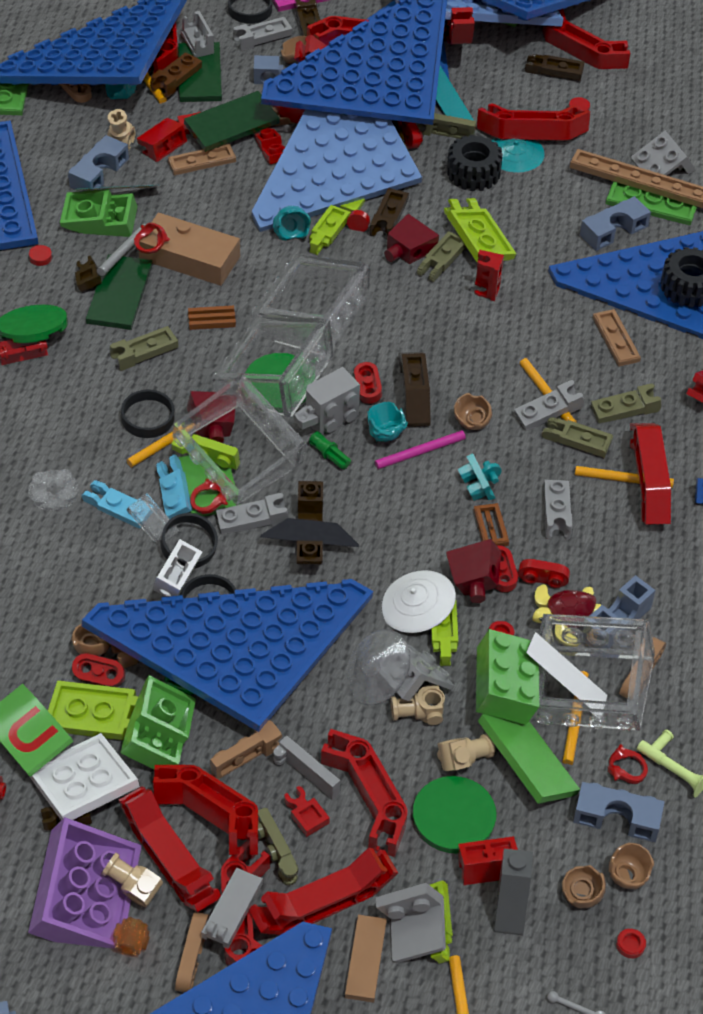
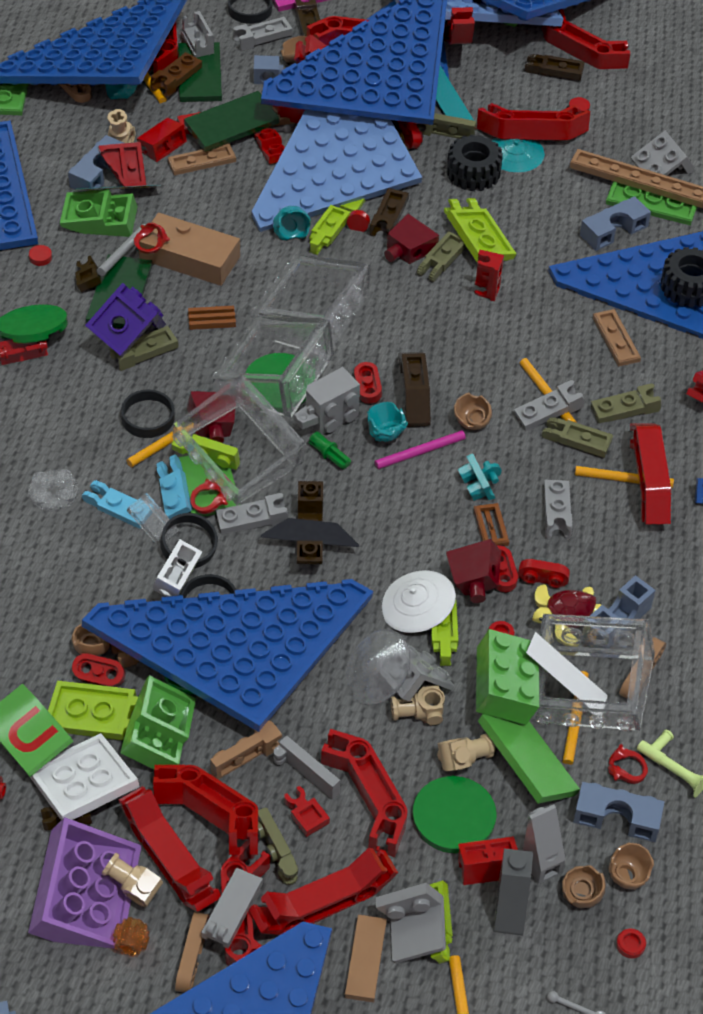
(125, 162): none -> red wing
(138, 316): none -> dark purple bracket
(545, 842): none -> light grey slope

